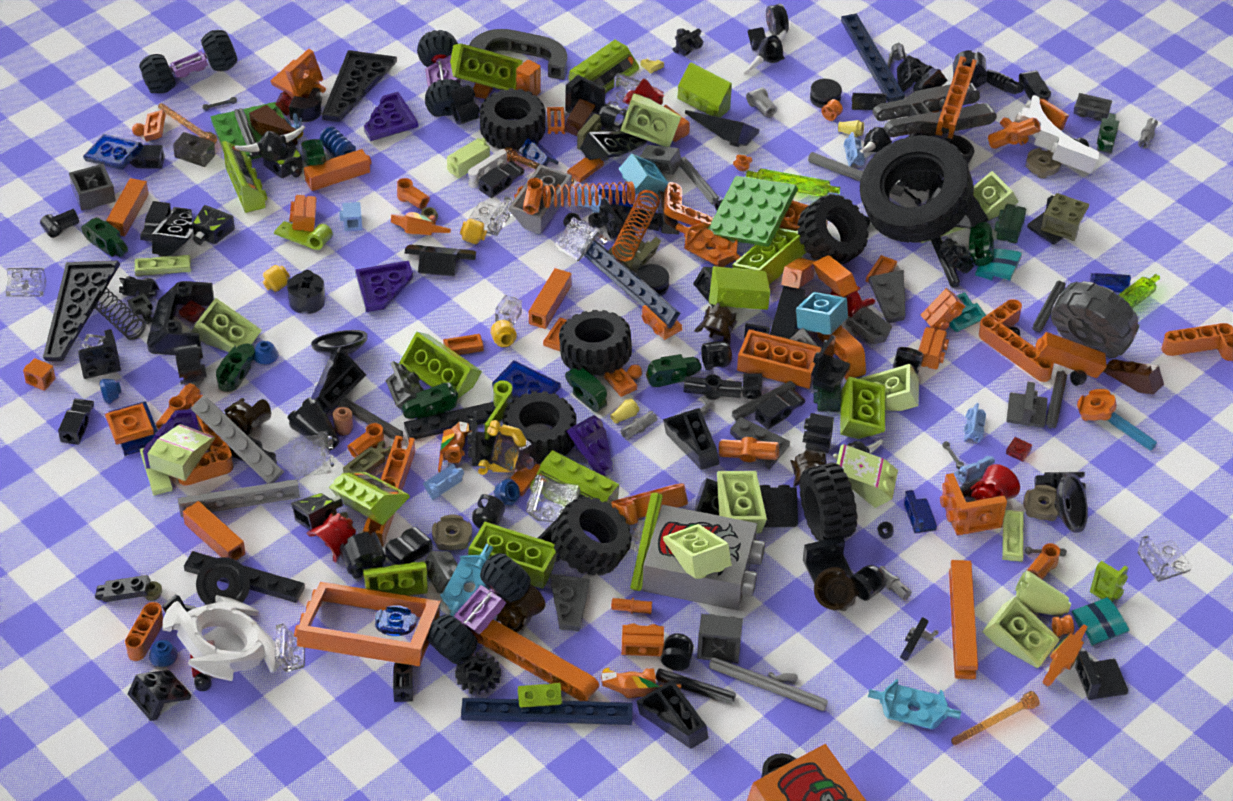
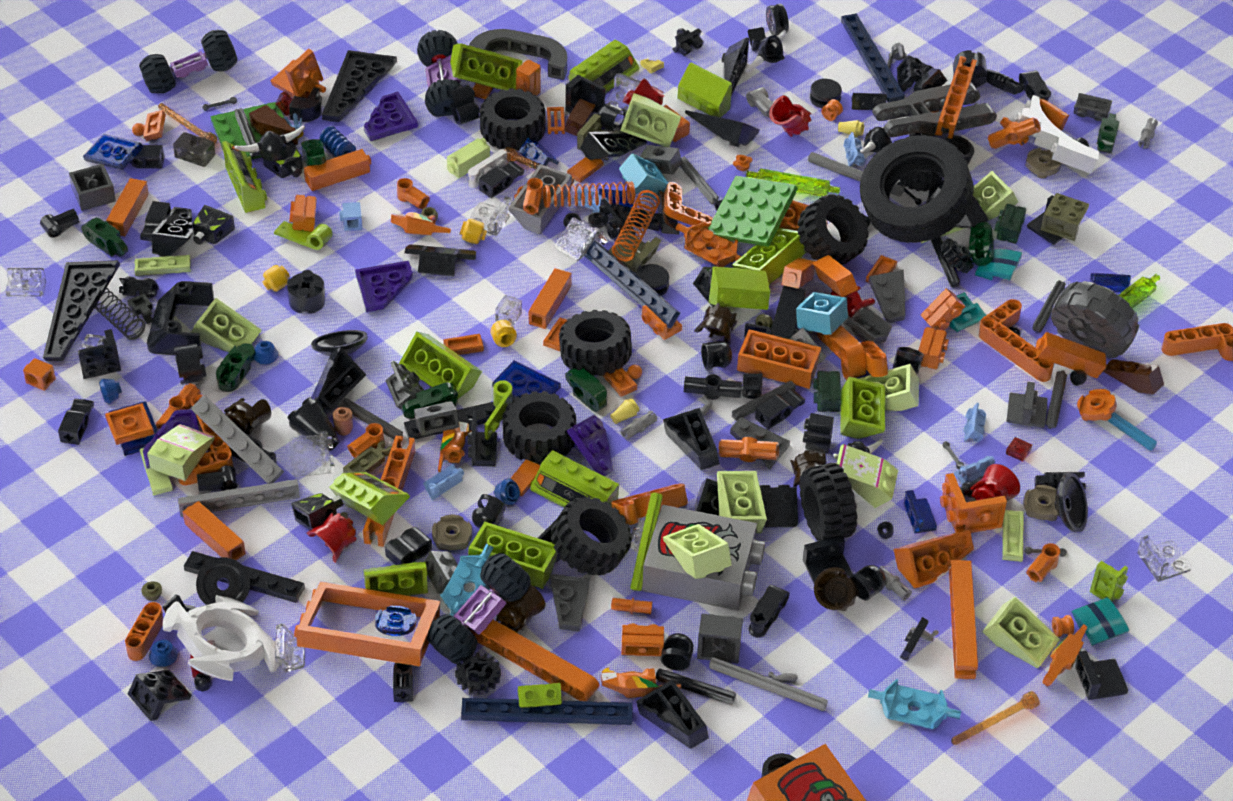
(123, 588): black hinge -> none
(192, 312): clear red plate -> none
(223, 479): none -> black piece
(362, 553): black brick -> none
(436, 418): none -> dark grey brick
(510, 450): torso -> none
(549, 499): clear bracket -> none
(671, 370): dark green piece -> none
(735, 62): none -> black wedge
(764, 320): none -> olive plate
(767, 610): none -> black piece
(790, 116): none -> red hat
(828, 369): black bracket -> none
(875, 359): none -> orange beam
(929, 558): none -> orange wedge
(1041, 596): yellowish green cone -> none

